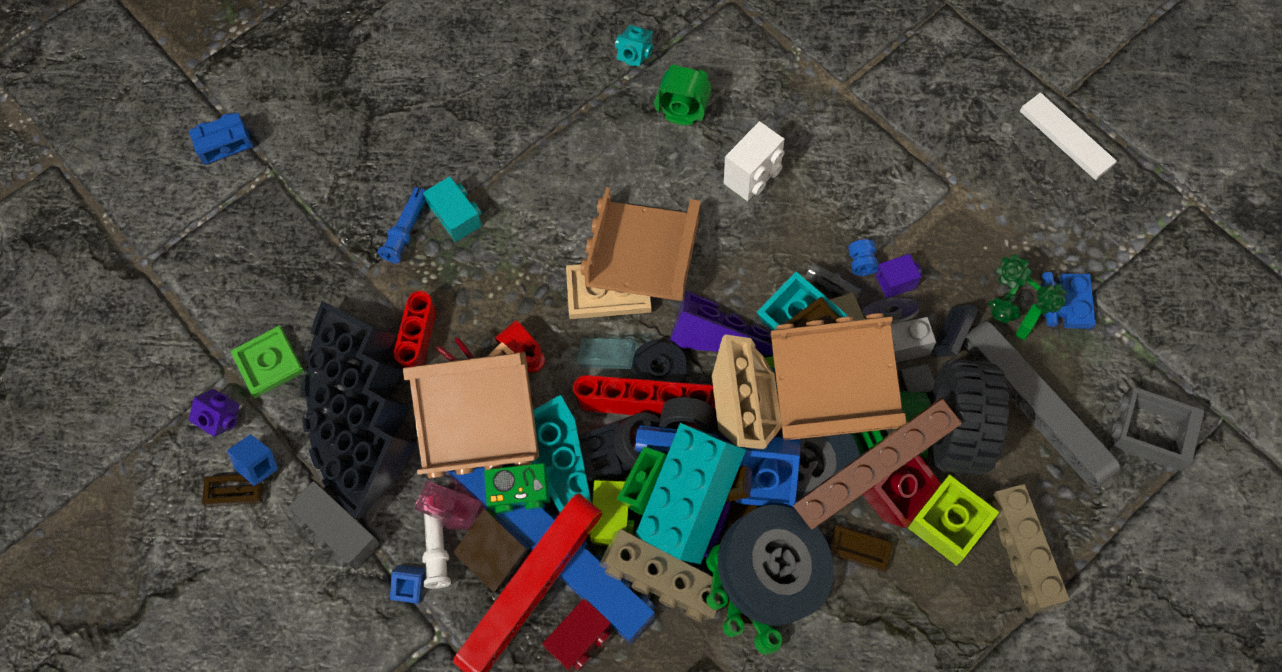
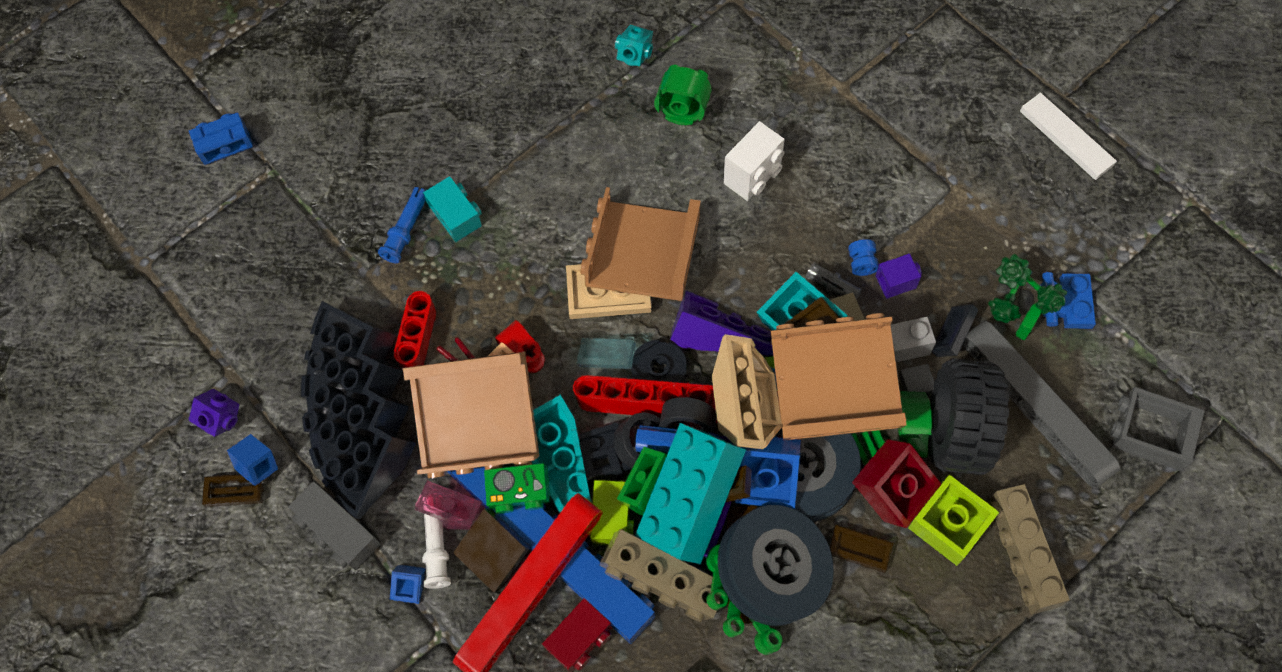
(267, 361): bright green tile -> none
(877, 463): reddish brown plate -> none
(898, 308): dark grey dish -> none

